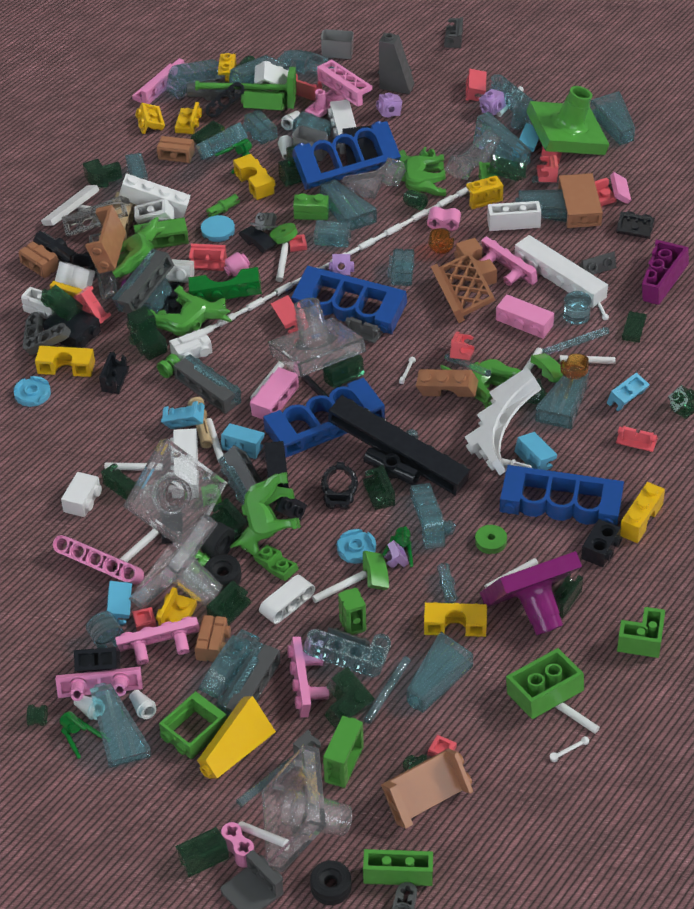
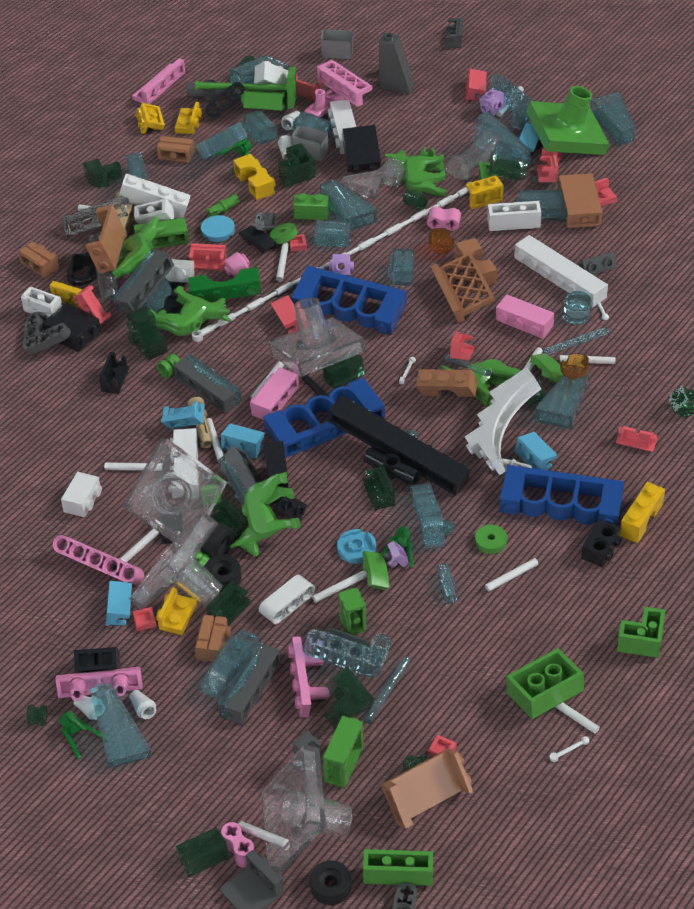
(32, 391): medium azure tile -> none
(51, 358): yellow arch -> none
(54, 245): black piece -> none
(61, 302): clear green bracket -> none
(70, 205): white tile -> none
(74, 275): white brick -> none
(103, 629): clear light blue piece -> none
(117, 481): clear green hinge -> none
(149, 635): bright pink plate -> none
(186, 73): clear light blue beam -> none
(194, 343): white brick -> none
(205, 709): bright green window -> none
(207, 132): clear green tile -> none
(226, 62): yellow bracket -> none
(236, 738): yellow slope -> none
(256, 789): clear light blue bar -> none
(275, 563): bright green slope -> none
(303, 60): clear light blue slope -> none
(309, 170): blue fence -> none
(343, 499): black piece -> none
(368, 331): dark grey hinge -> none
(389, 105): lavender brick -> none
(438, 672): clear light blue slope -> none
(440, 615): yellow arch -> none
(518, 267): bright pink plate -> none
(534, 590): magenta piece -> none
(568, 593): clear green hinge -> none
(620, 188): bright pink tile -> none
(627, 391): medium azure hinge -> none
(634, 326): clear green tile -> none
(635, 225): black bracket -> none
(664, 269): magenta wedge -> none

